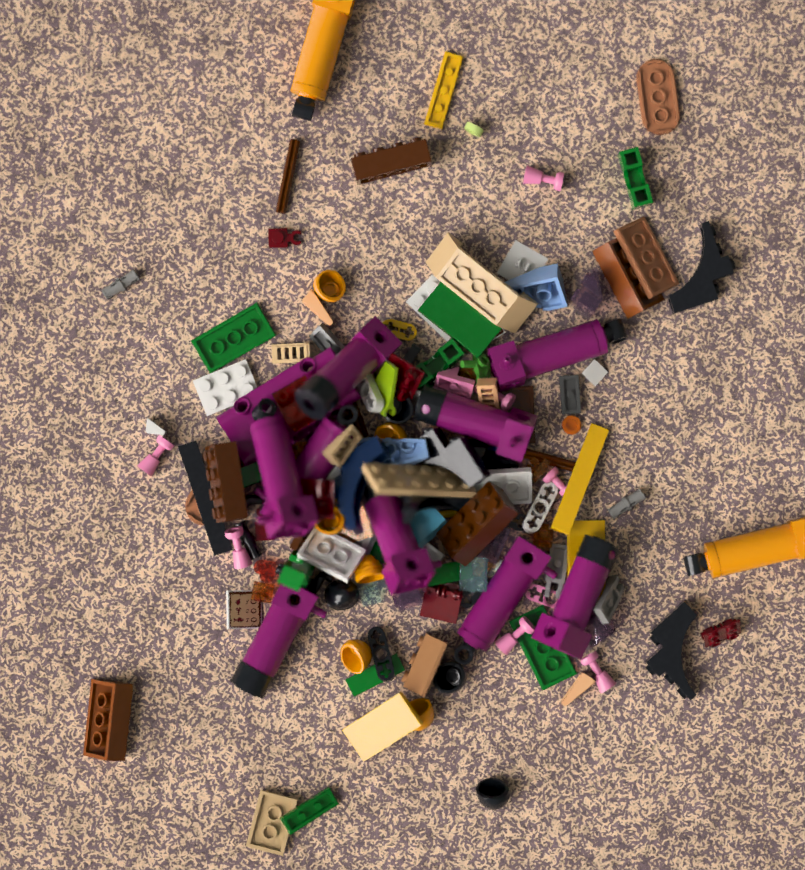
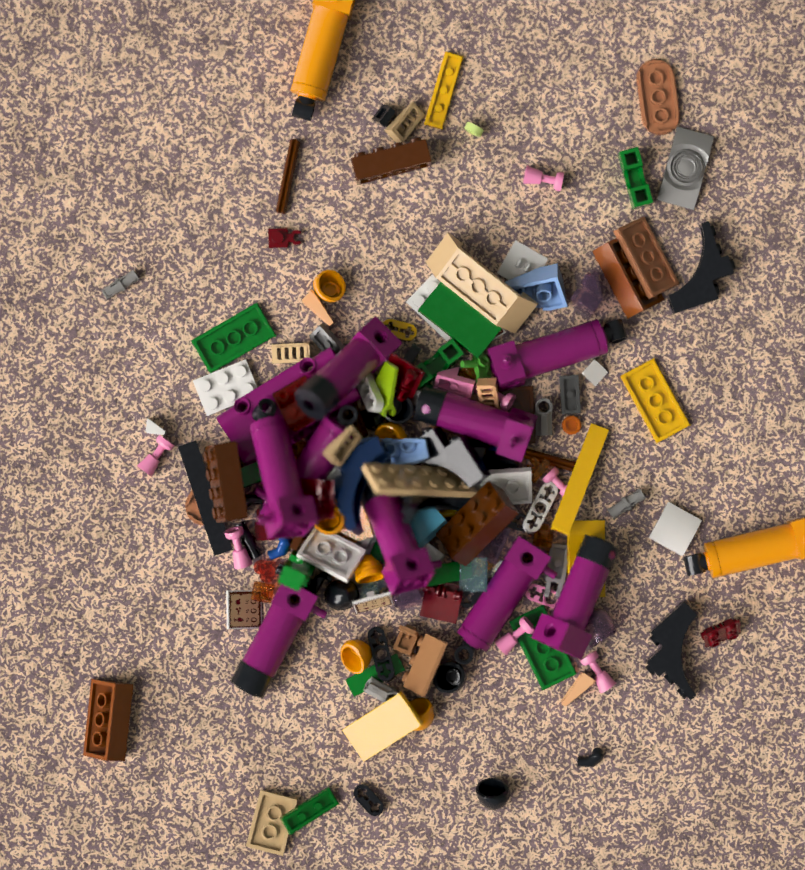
(281, 550): none -> blue arm
(365, 803): none -> black beam
(371, 419): none -> black tile
(372, 602): none -> piece
(379, 689): none -> light grey piece
(384, 115): none -> black tile
(395, 130): none -> tan slope
(406, 640): none -> medium nougat bracket
(543, 425): none -> light grey piece
(592, 760): none -> black arm
(609, 599): light grey hinge -> none
(655, 400): none -> yellow tile
(675, 529): none -> white slope
(685, 168): none -> light grey slope

